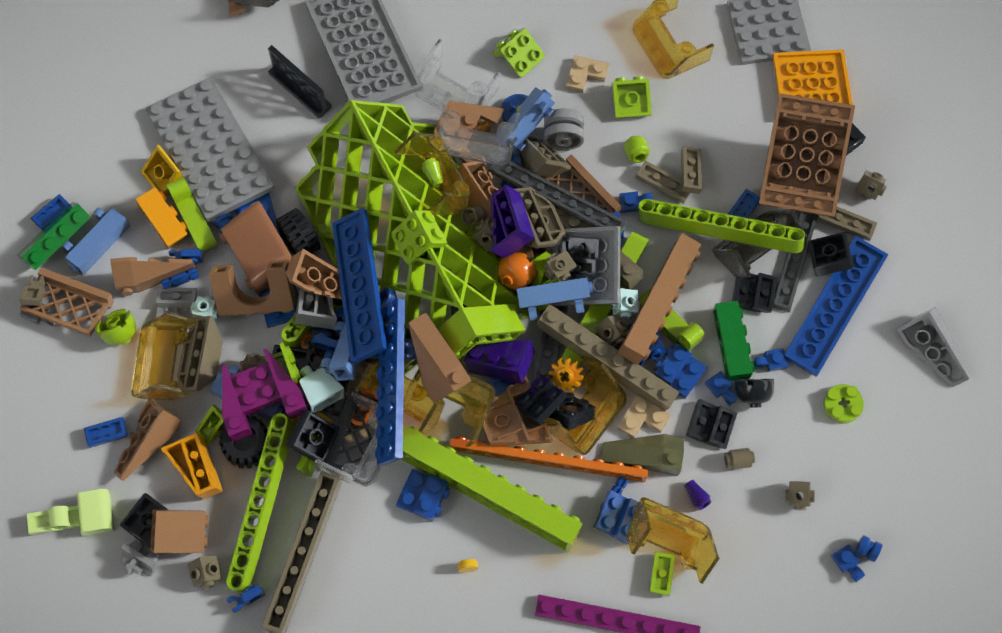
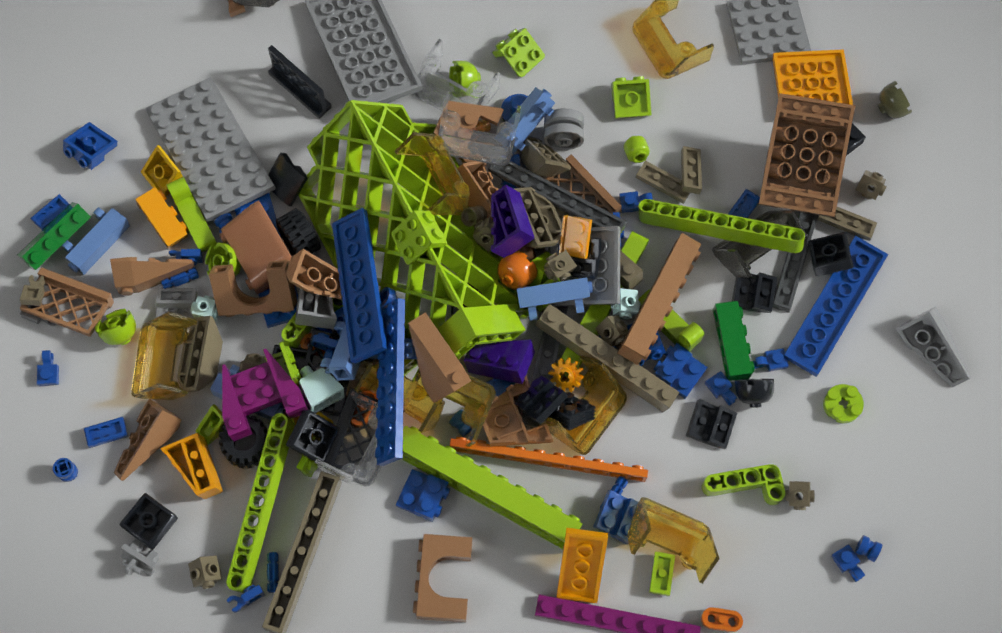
(48, 372): none -> blue plate
(68, 473): none -> blue wheel
(88, 145): none -> blue plate
(91, 514): yellowish green plate -> none
(178, 531): medium nougat brick -> none
(222, 255): none -> lime cylinder
(272, 571): none -> blue axle
(287, 179): none -> black slope
(432, 170): lime cone -> none
(434, 550): none -> medium nougat arch
(456, 421): none -> blue wheel
(464, 73): none -> lime cylinder
(467, 565): yellow tile -> none
(575, 236): none -> light orange plate
(582, 565): none -> light orange plate
(585, 68): tan plate -> none
(642, 412): tan plate -> none
(655, 453): olive wedge -> none
(698, 496): dark purple cone -> none
(721, 619): none -> orange plate
(739, 458): dark tan brick -> none
(743, 484): none -> lime beam
(893, 101): none -> olive cylinder

